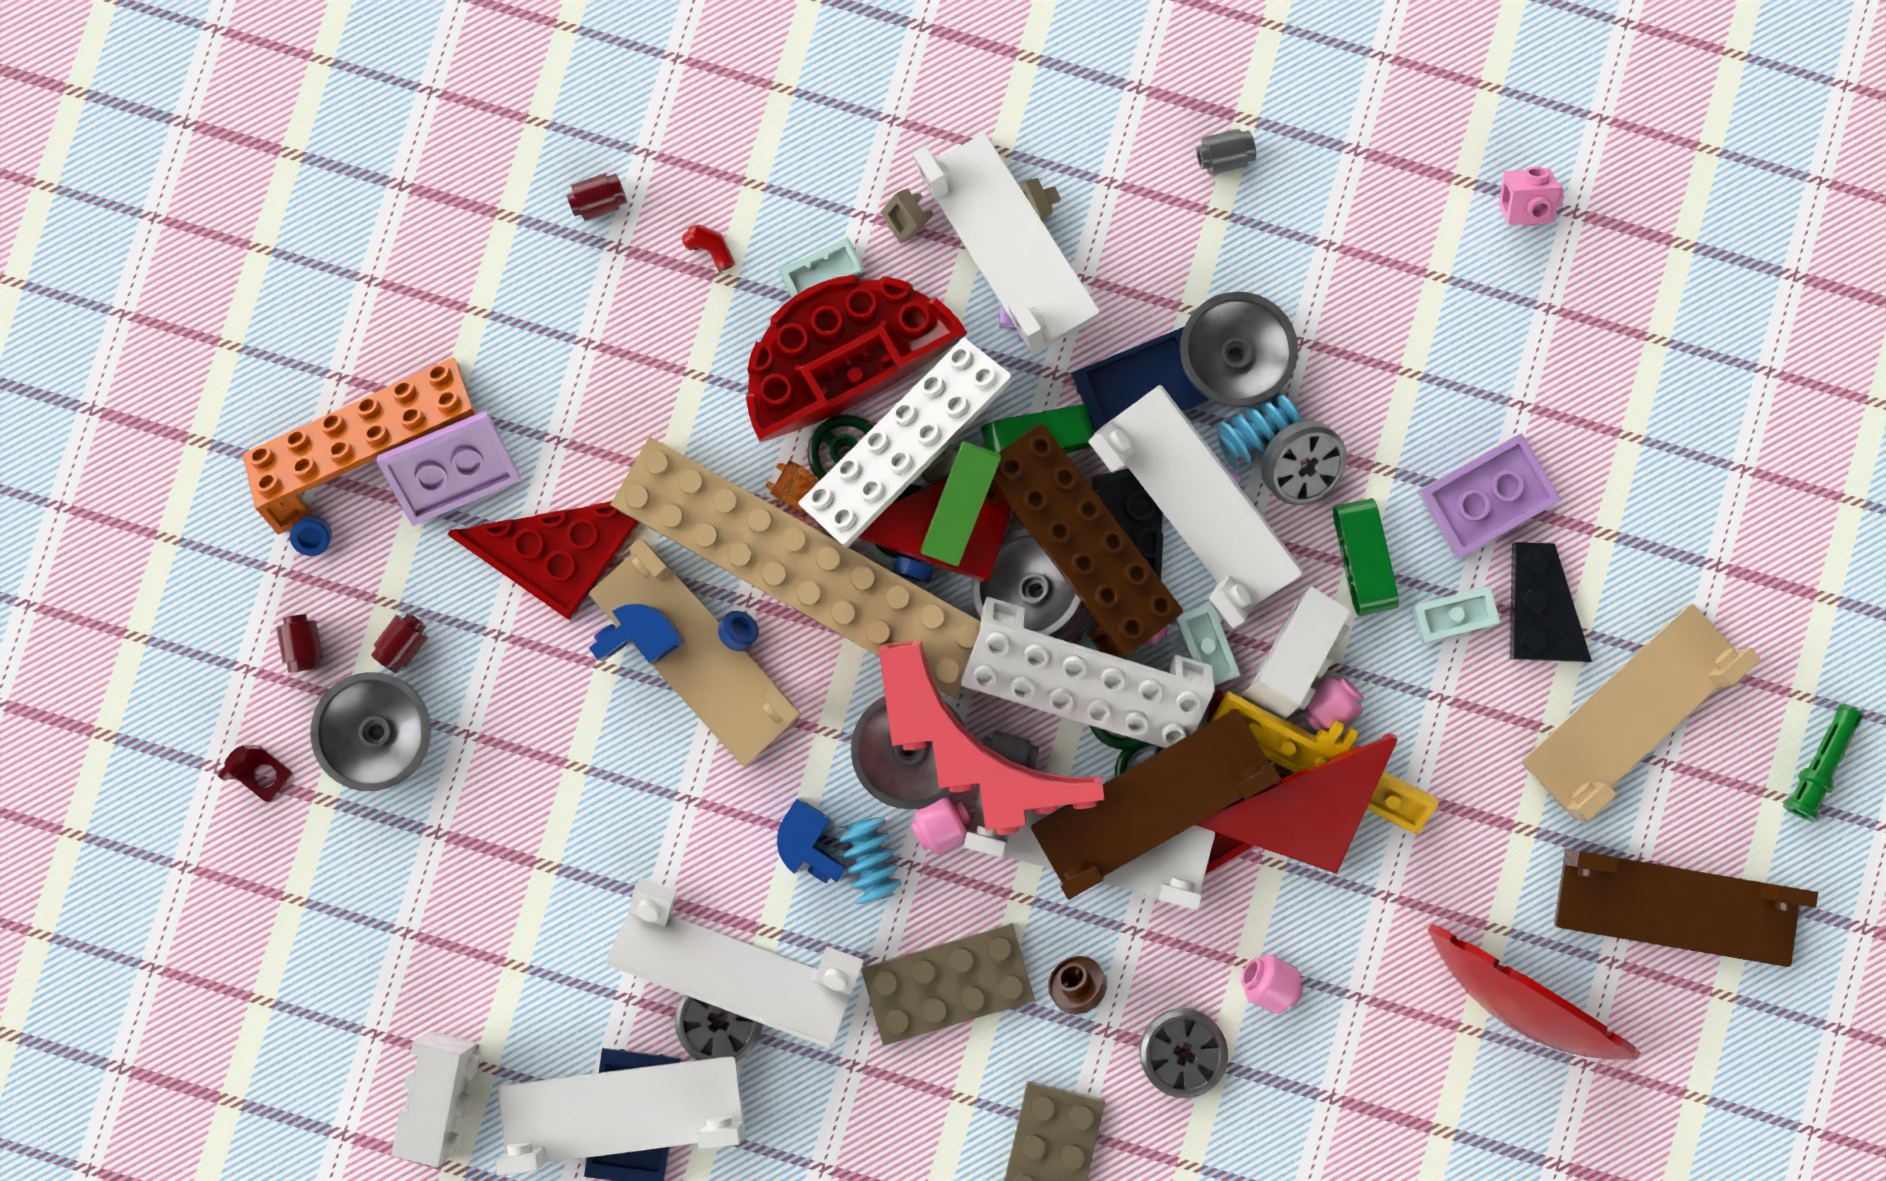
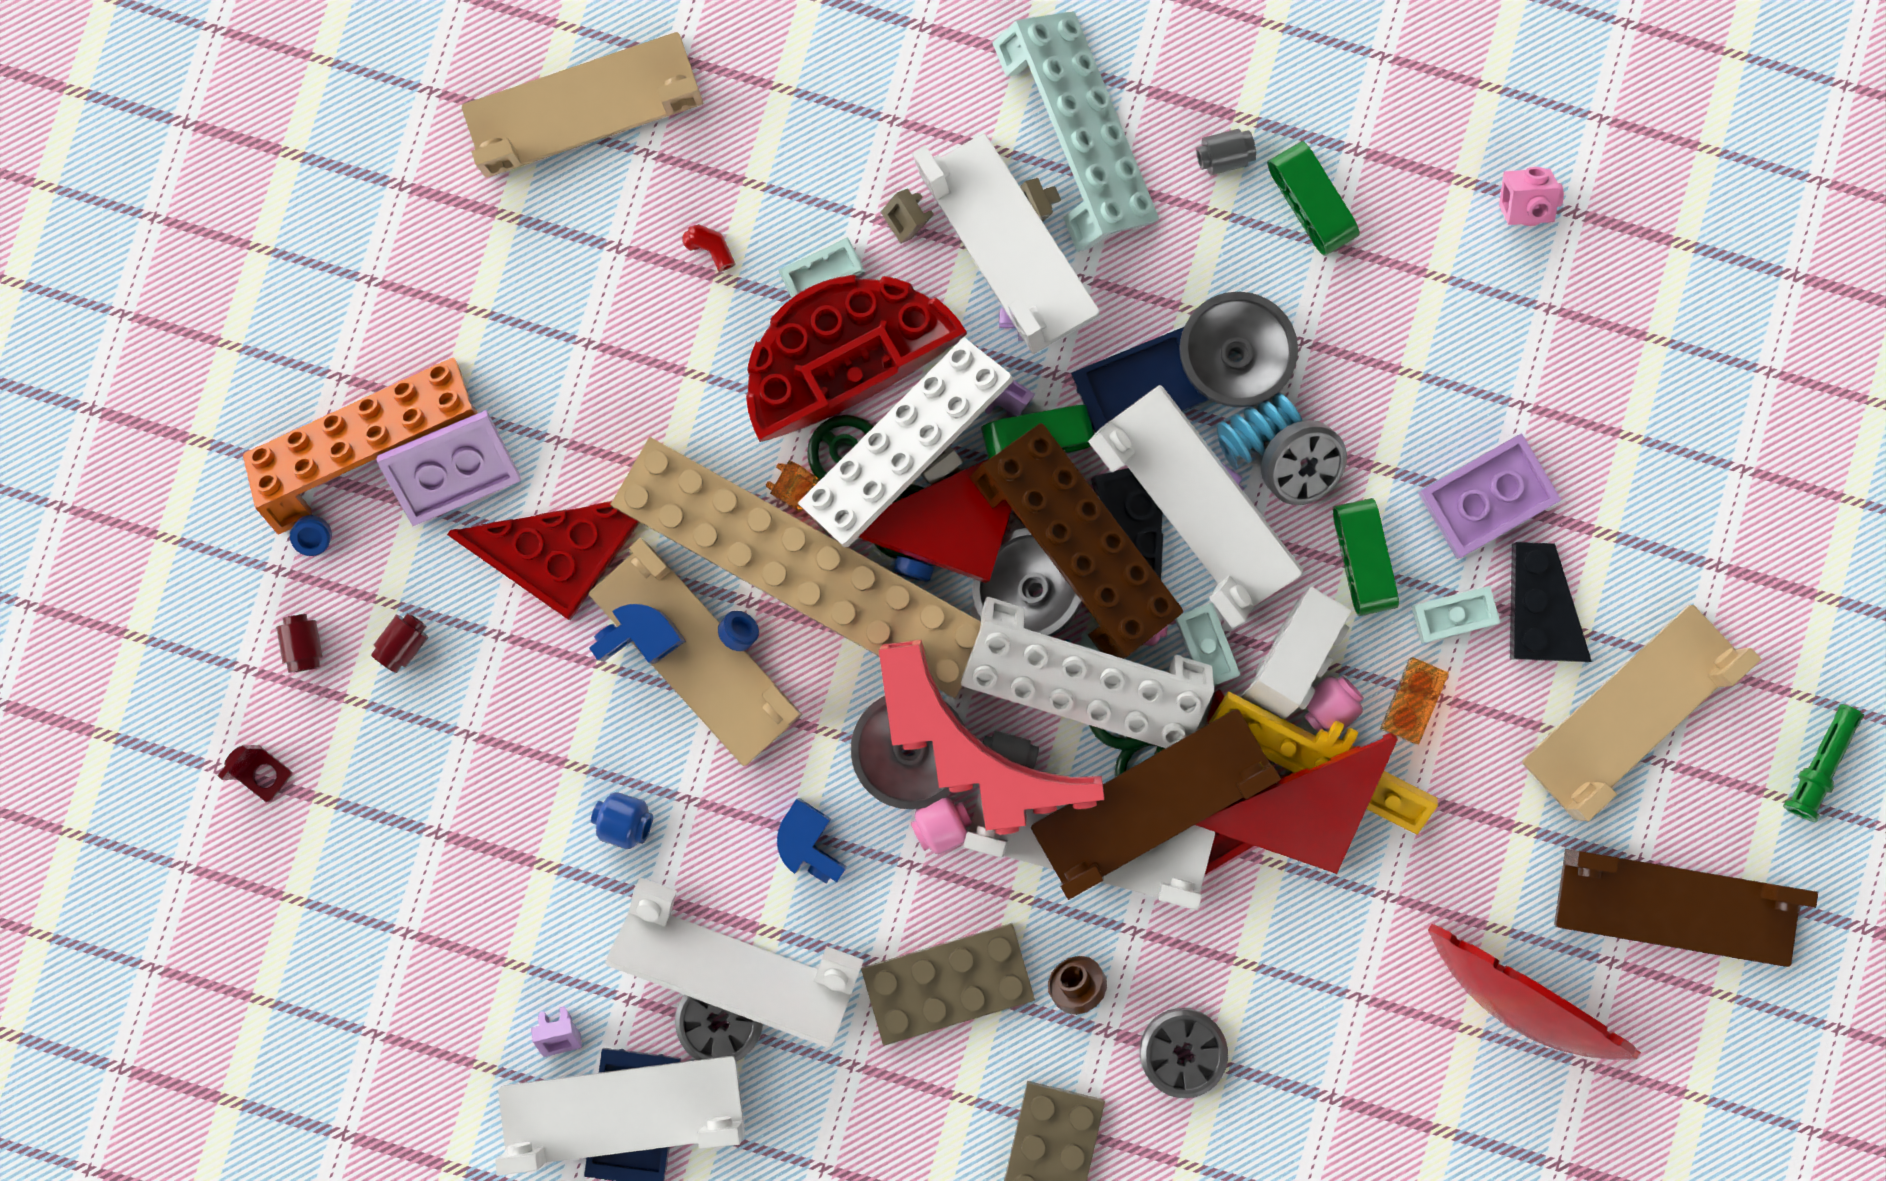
(345, 725): flat silver dish -> none
(435, 1099): white wedge -> none
(556, 1036): none -> lavender tile
(581, 105): none -> tan bracket
(596, 196): dark red brick -> none
(622, 820): none -> blue head
(870, 860): medium azure piece -> none
(960, 503): bright green tile -> none
(1013, 399): none -> lavender tile
(1084, 124): none -> light aqua bracket
(1272, 983): bright pink head -> none
(1313, 198): none -> green beam
(1414, 700): none -> clear orange plate

